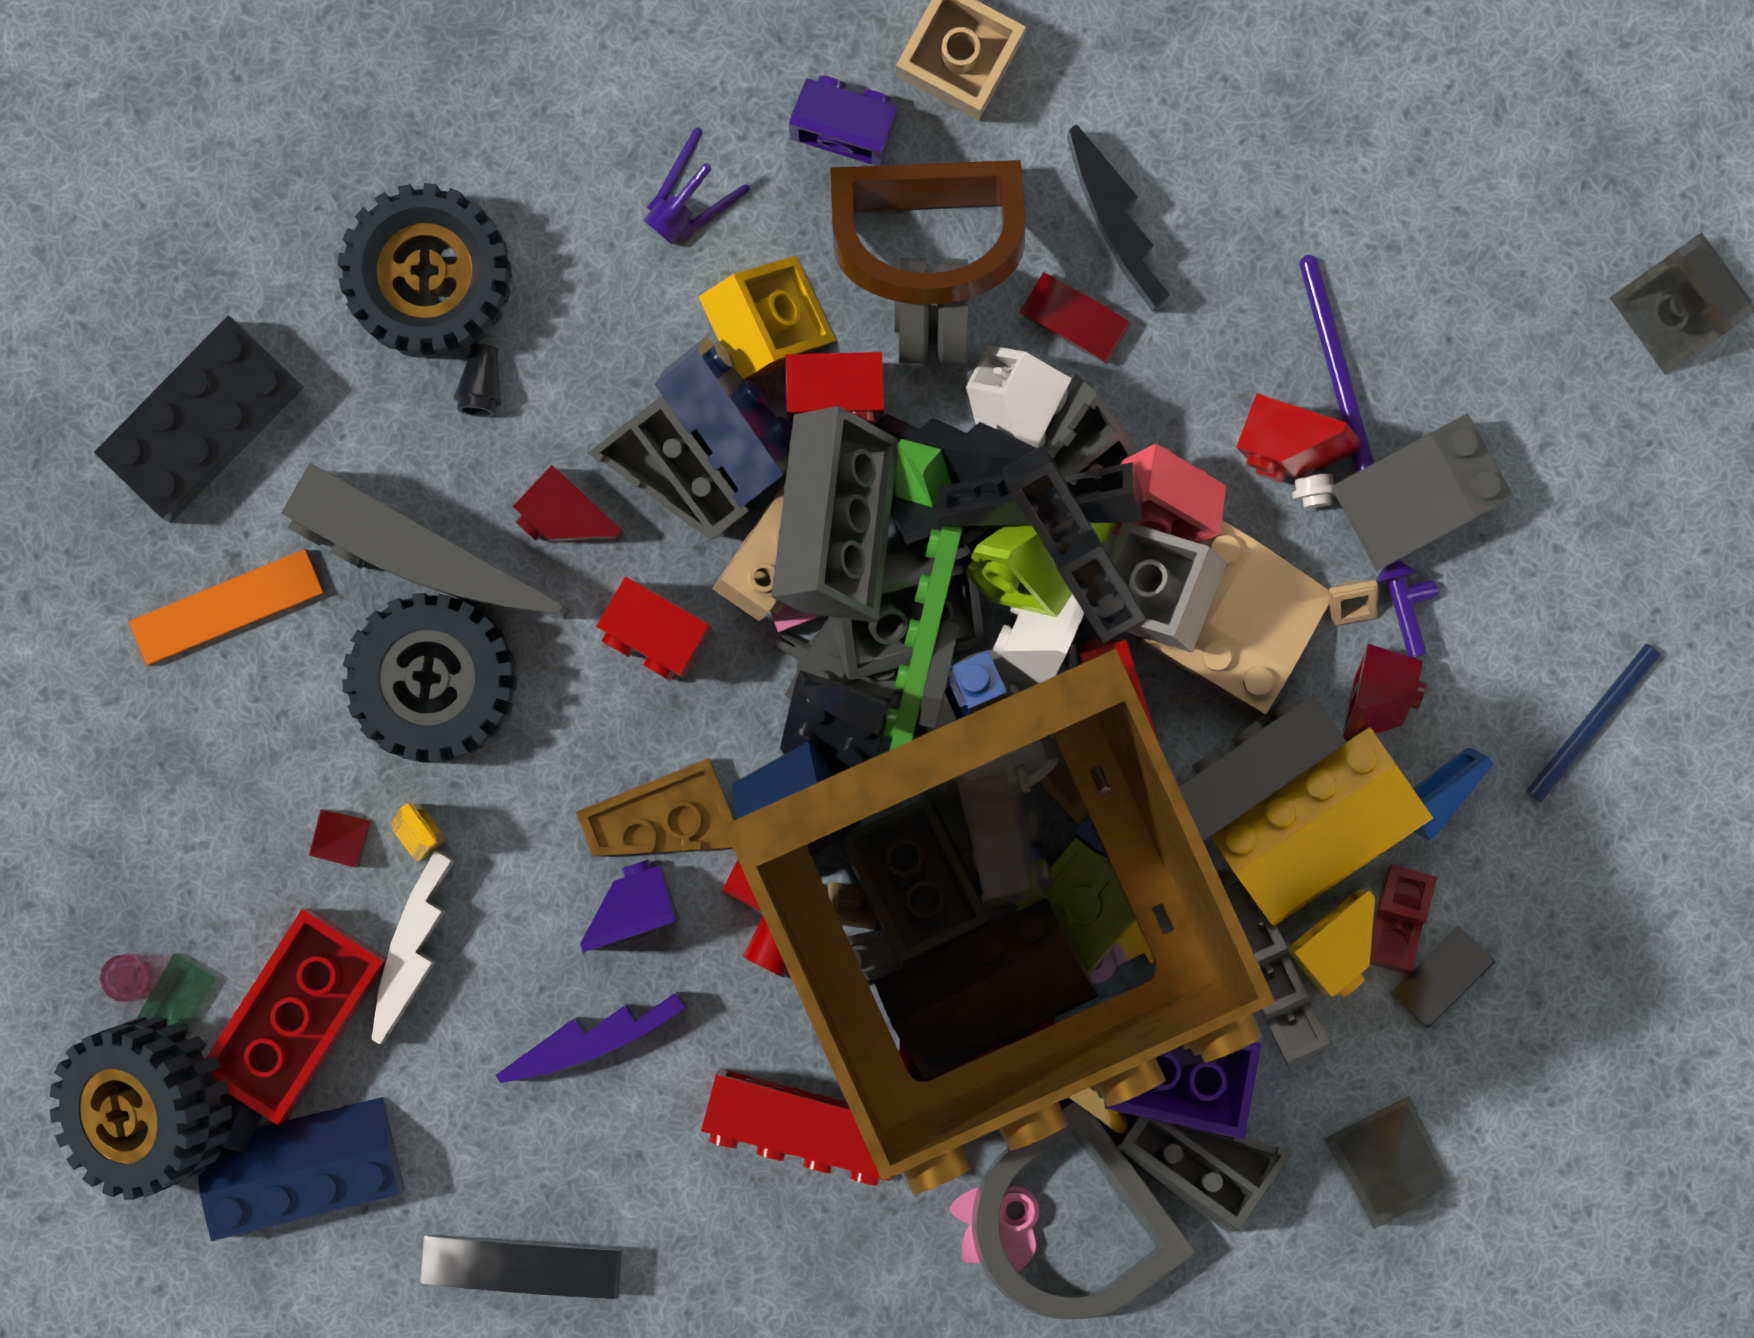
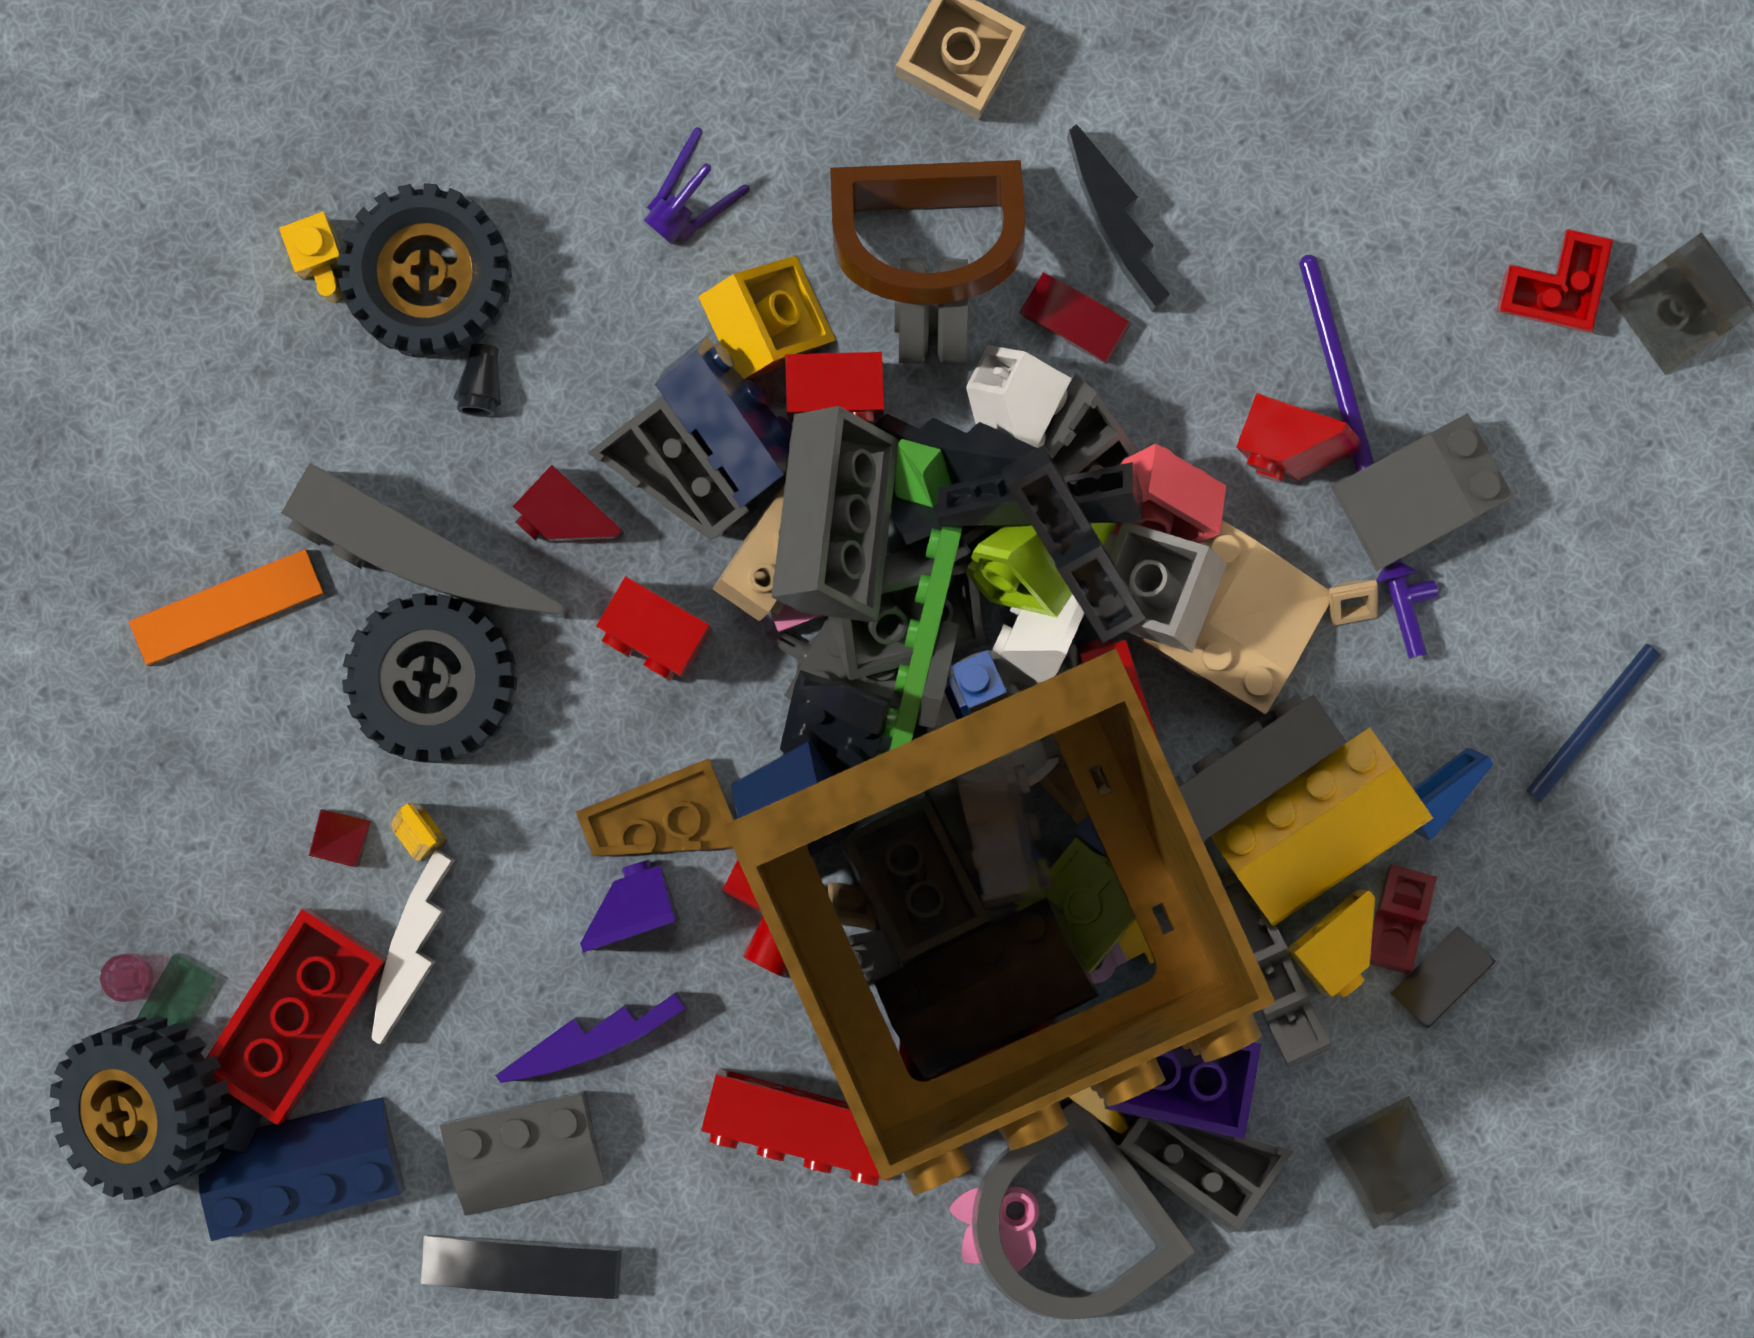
(198, 419): black brick -> none
(314, 252): none -> yellow brick
(522, 1153): none -> dark grey slope
(843, 120): dark purple slope -> none
(1314, 491): white plate -> none
(1383, 691): dark red slope -> none
(1570, 295): none -> red brick

